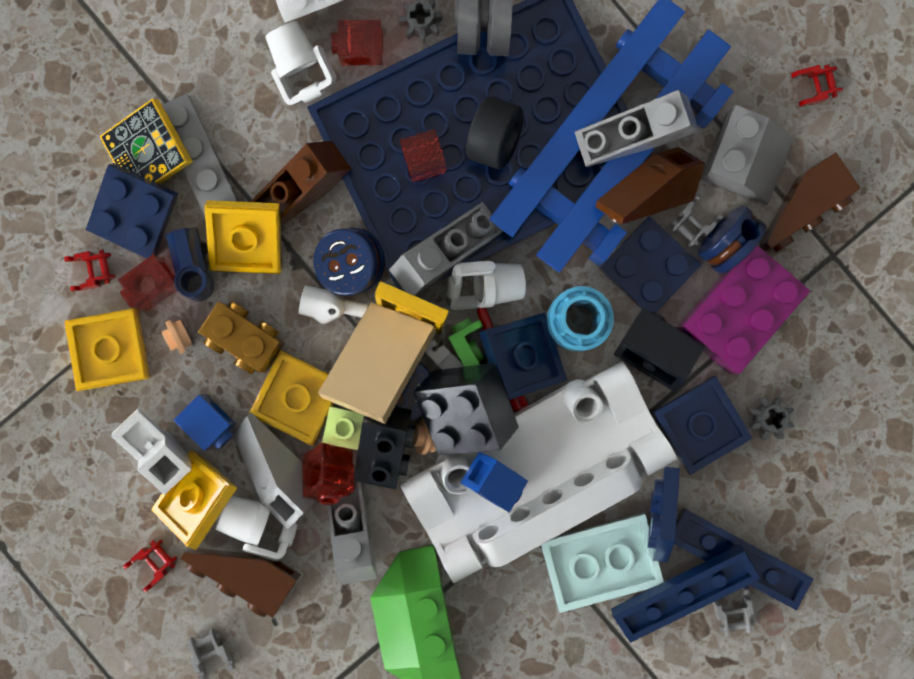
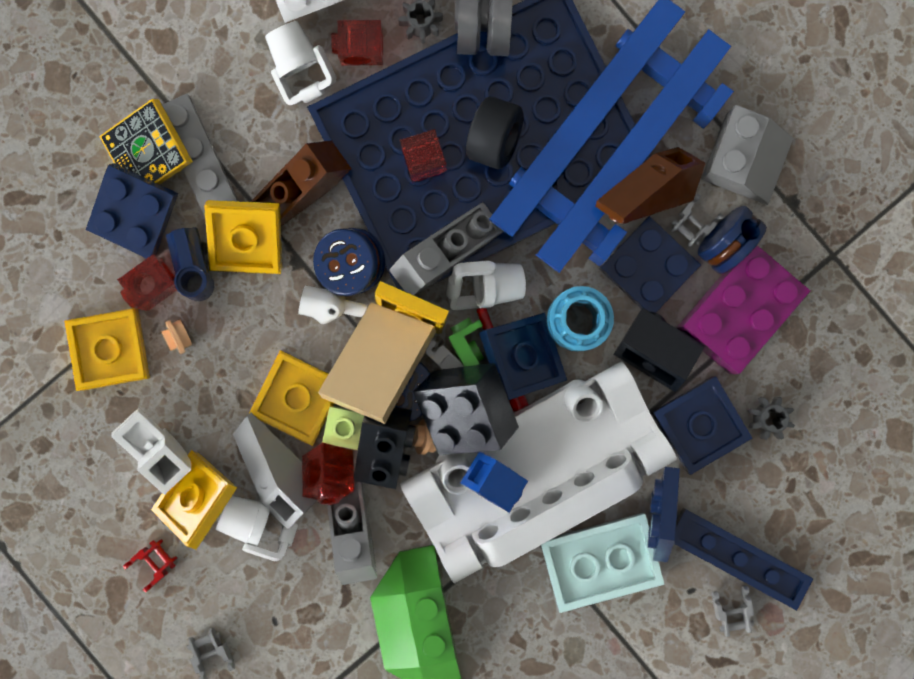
(92, 281): red piece -> none
(206, 423): blue brick -> none
(249, 576): reddish brown slope -> none
(250, 343): pearl gold brick -> none
(638, 129): light grey slope -> none
(685, 593): dark blue plate -> none
(810, 196): reddish brown slope -> none
(814, 72): red piece -> none

